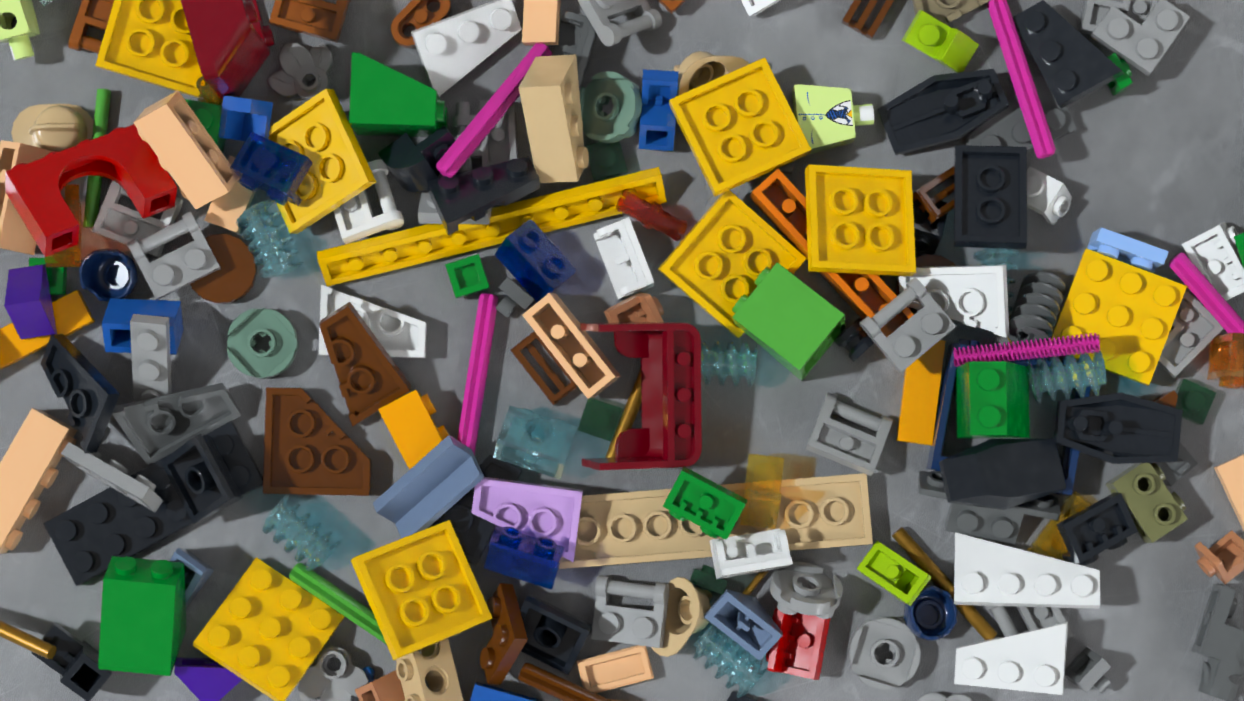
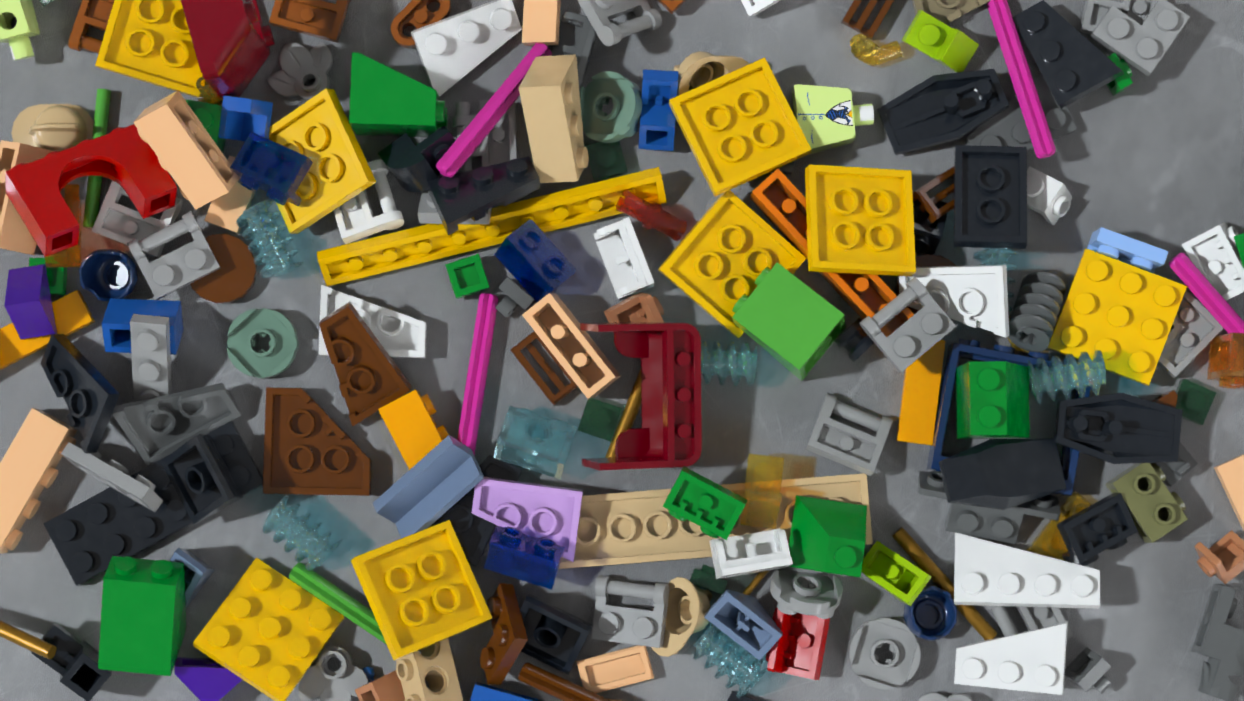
(828, 536): none -> green slope
(871, 53): none -> clear yellow arm
(1028, 350): dark pink axle -> none

